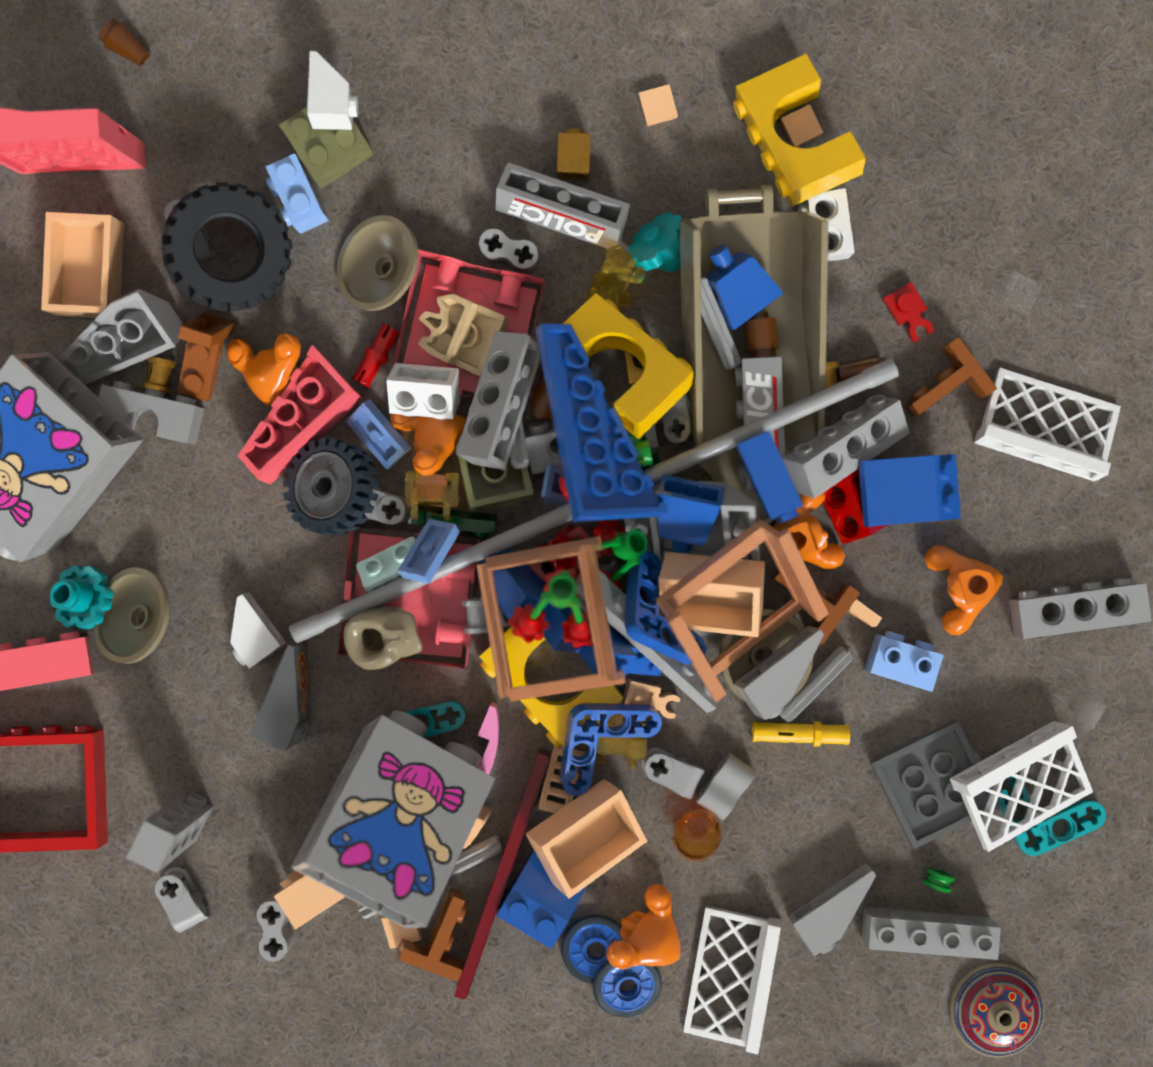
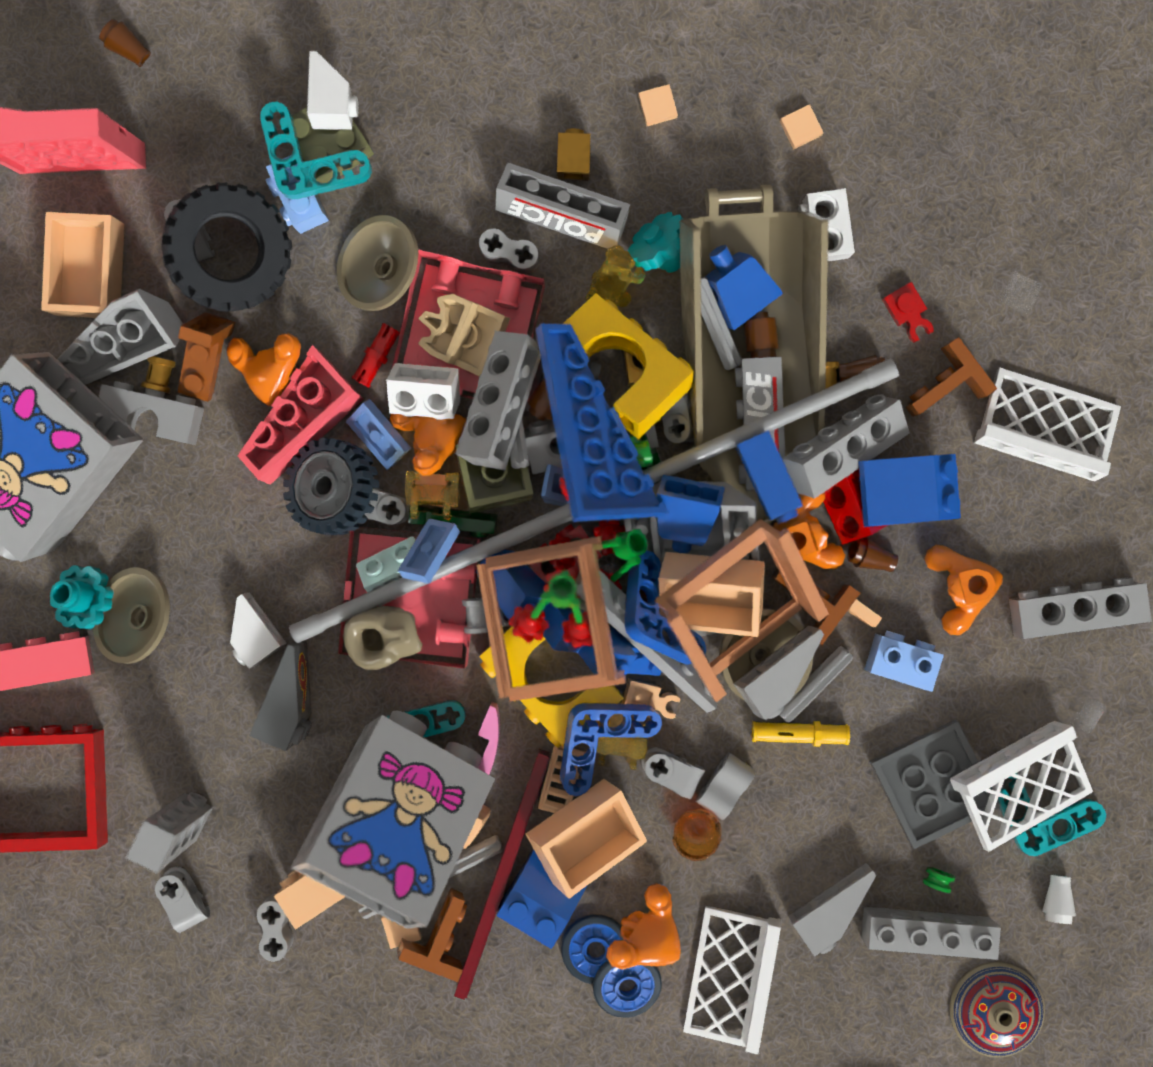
(306, 170): none -> teal beam
(798, 171): yellow arch -> none
(870, 555): none -> reddish brown cone
(1059, 901): none -> white cone

